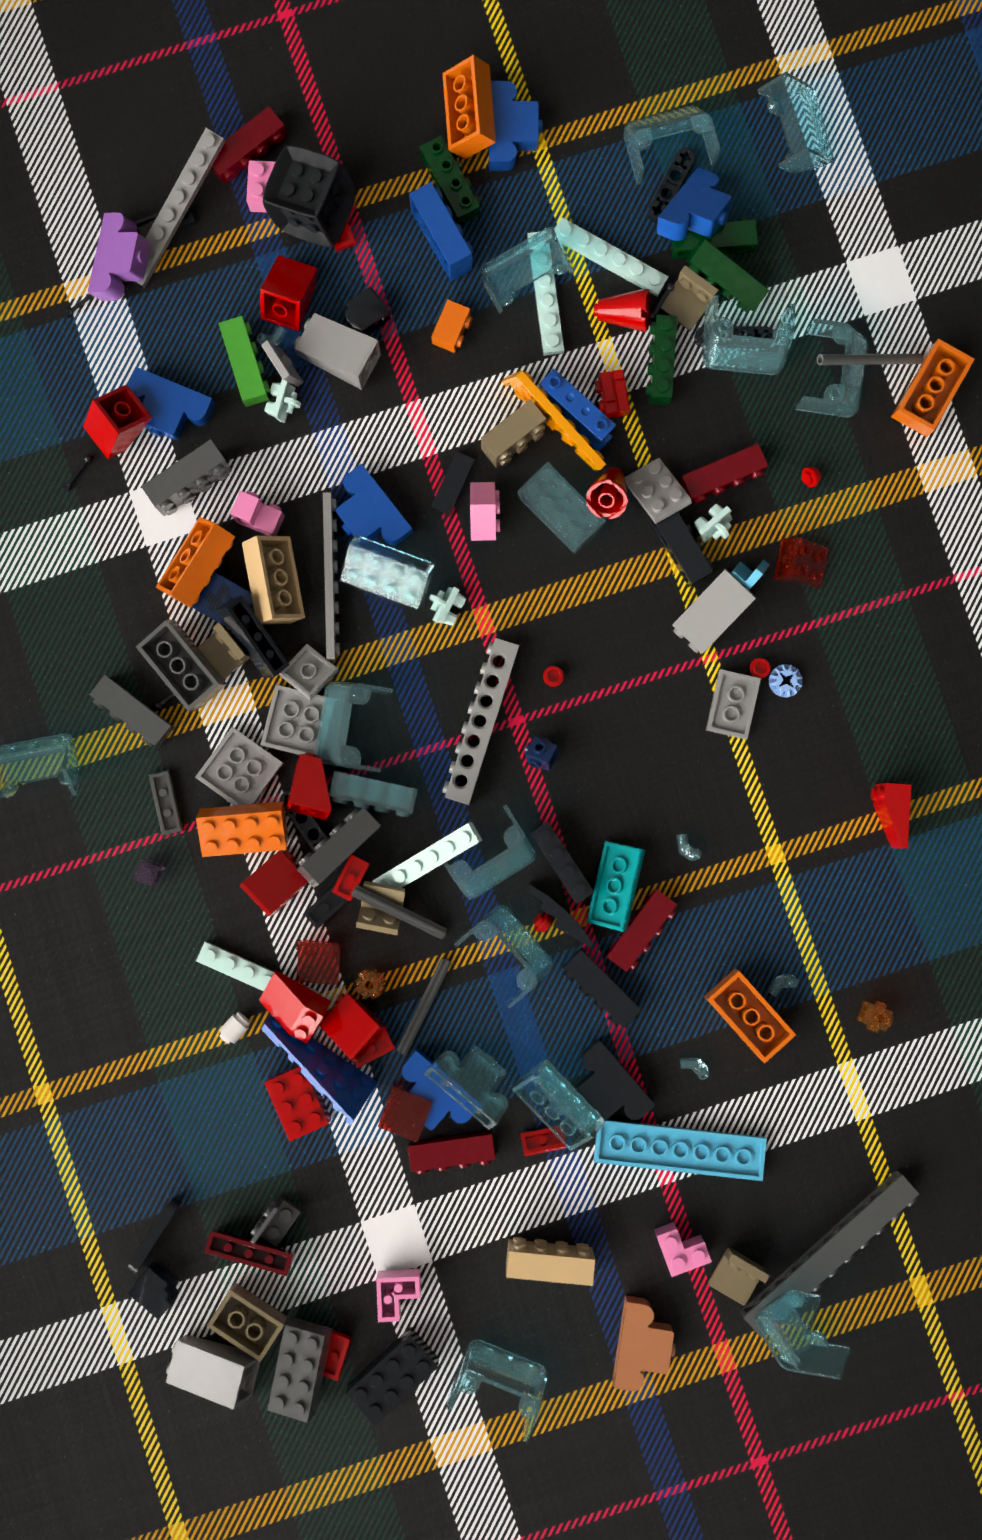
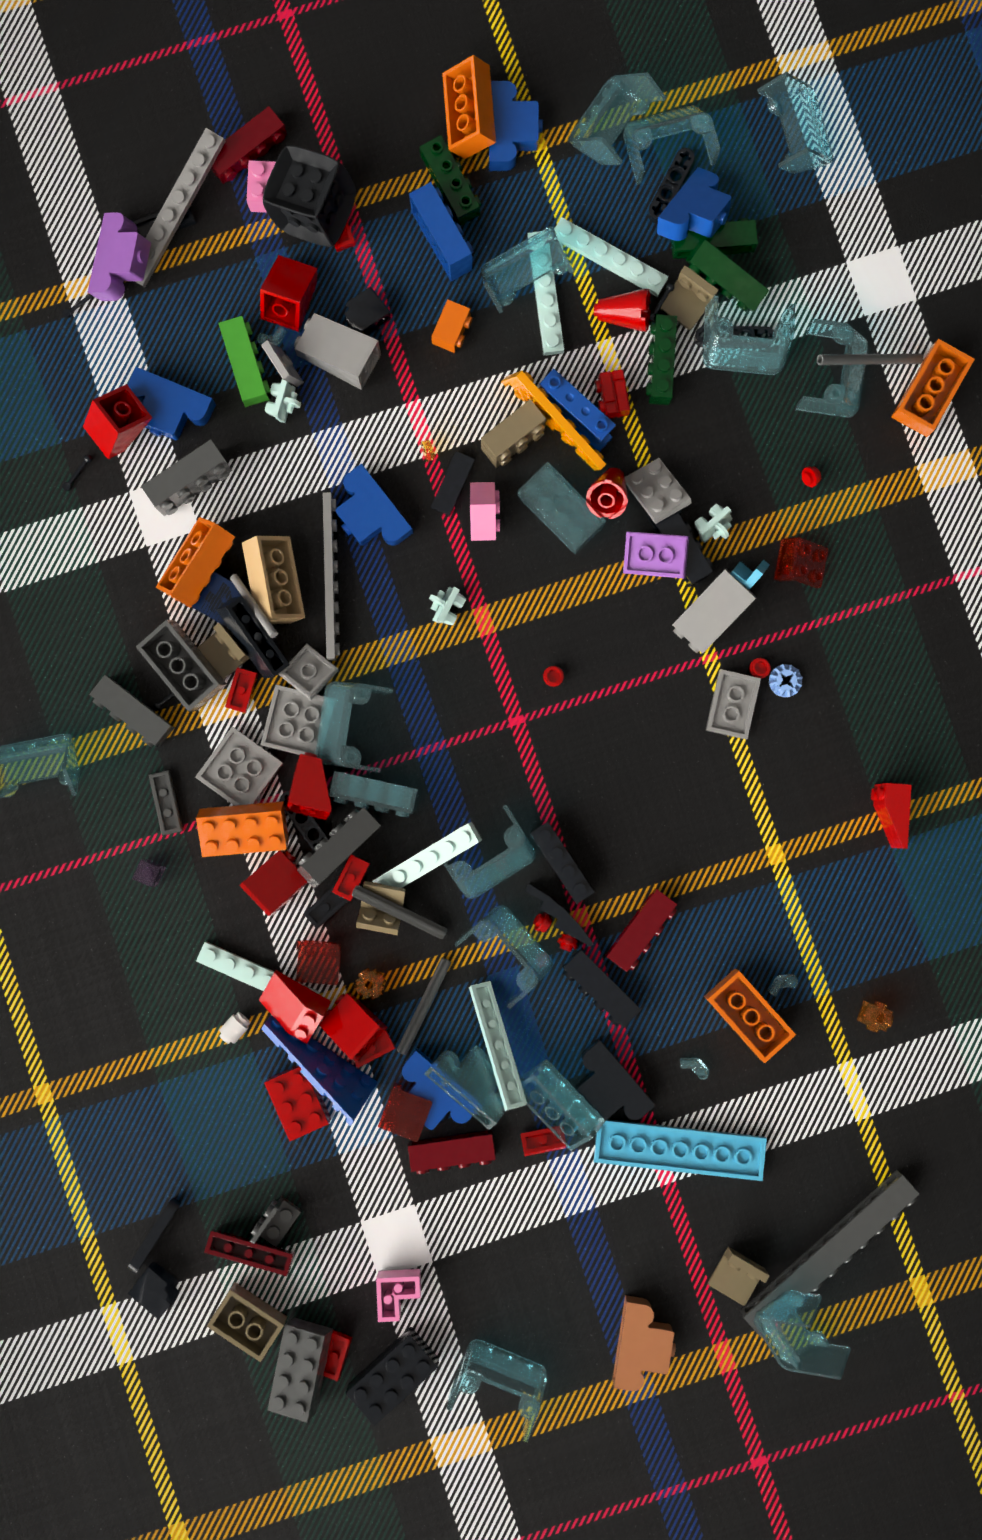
(213, 1371): slope -> none
(241, 690): none -> red plate
(252, 513): bright pink brick -> none
(254, 606): none -> light grey bar
(386, 572): clear light blue brick -> none
(427, 450): none -> clear yellow tile
(497, 649): light grey brick -> none
(497, 1046): none -> light aqua plate
(541, 753): dark blue brick -> none
(550, 1261): tan brick -> none
(567, 942): none -> red plate
(610, 112): none -> clear light blue windscreen
(615, 886): teal tile -> none
(656, 554): none -> medium lavender tile
(681, 1255): bright pink brick -> none
(686, 850): clear light blue arm -> none
(724, 473): dark red brick -> none

